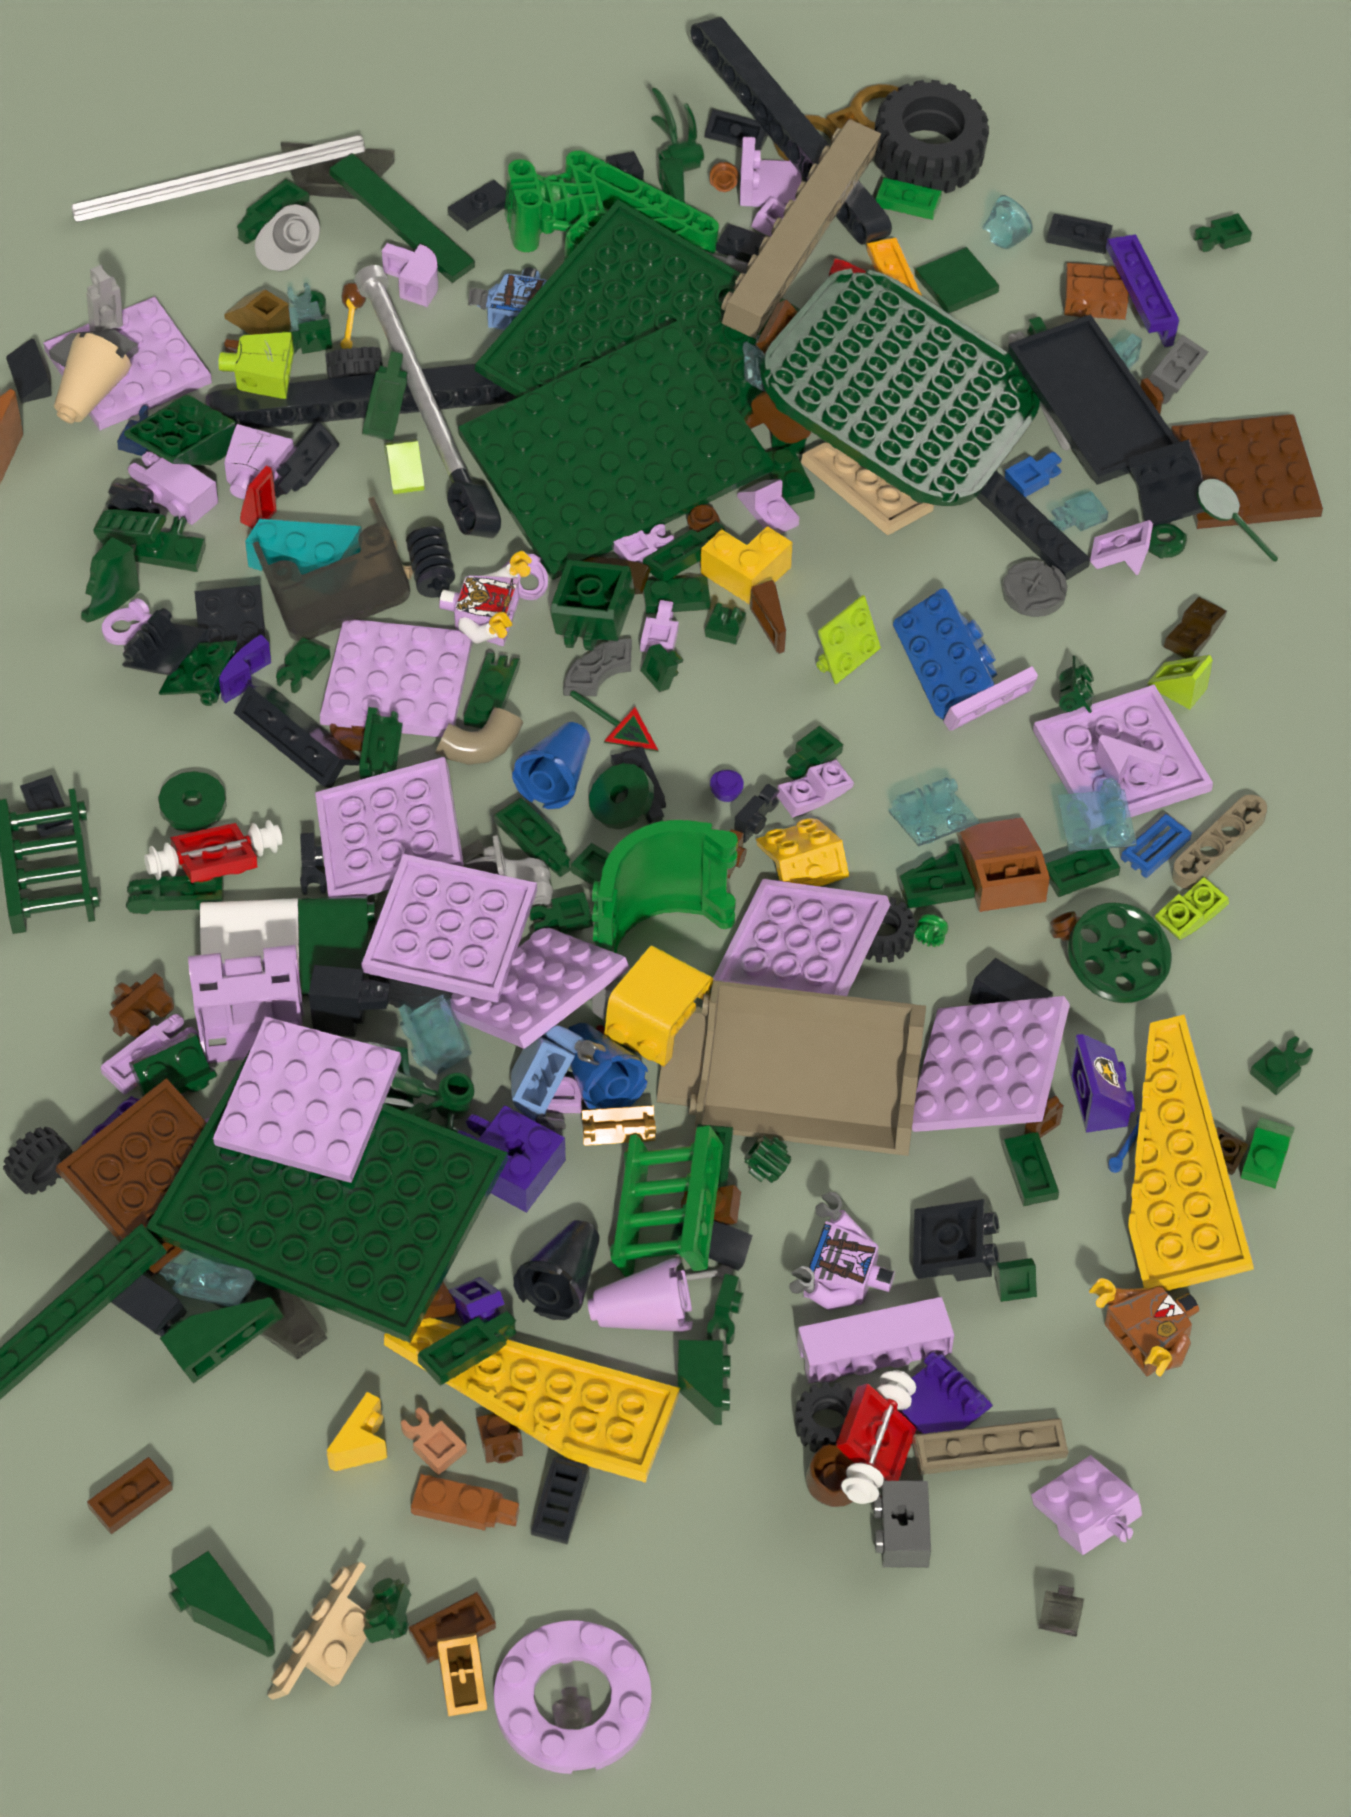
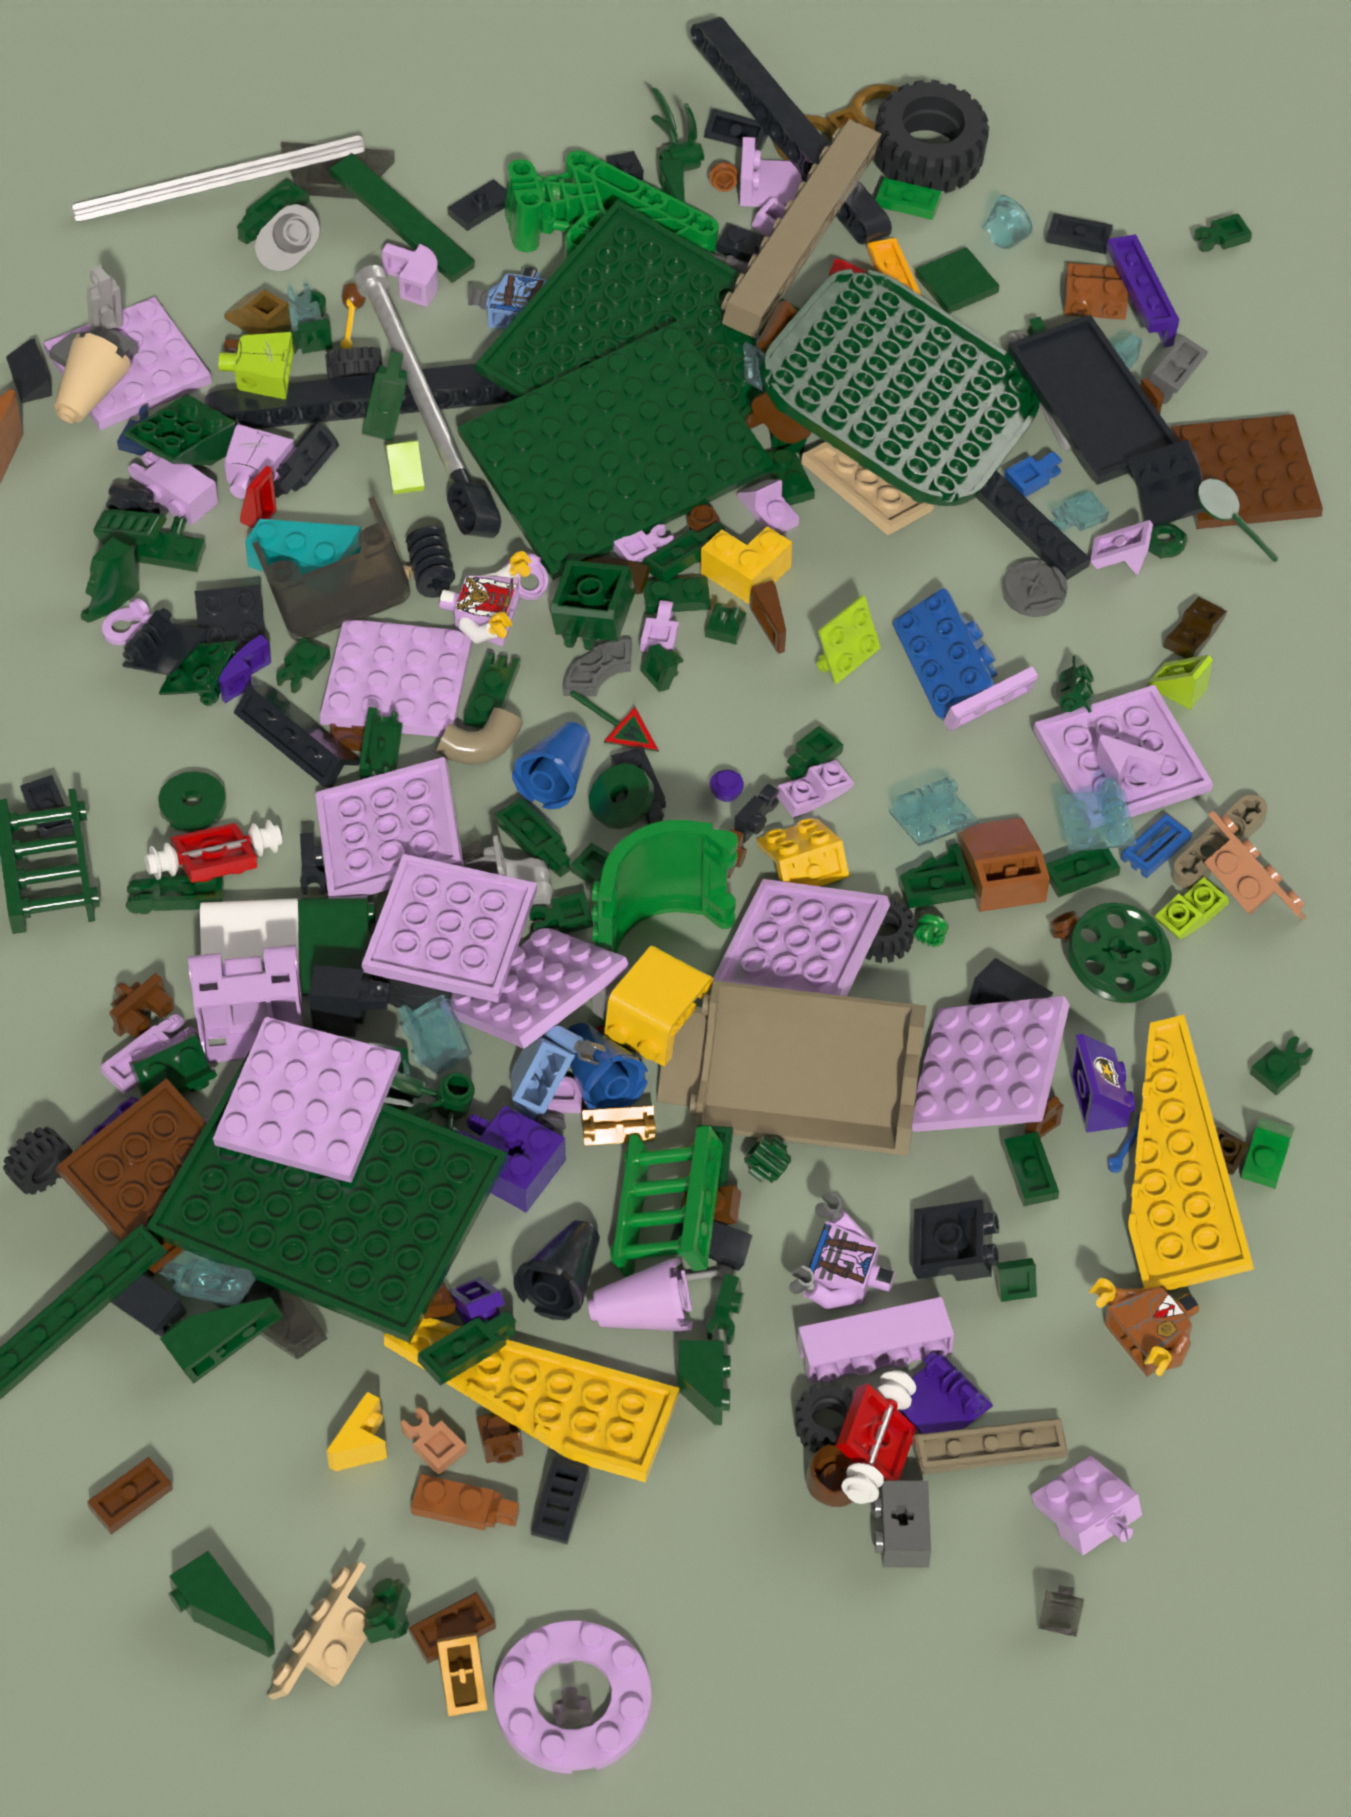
(1244, 876): none -> nougat bracket

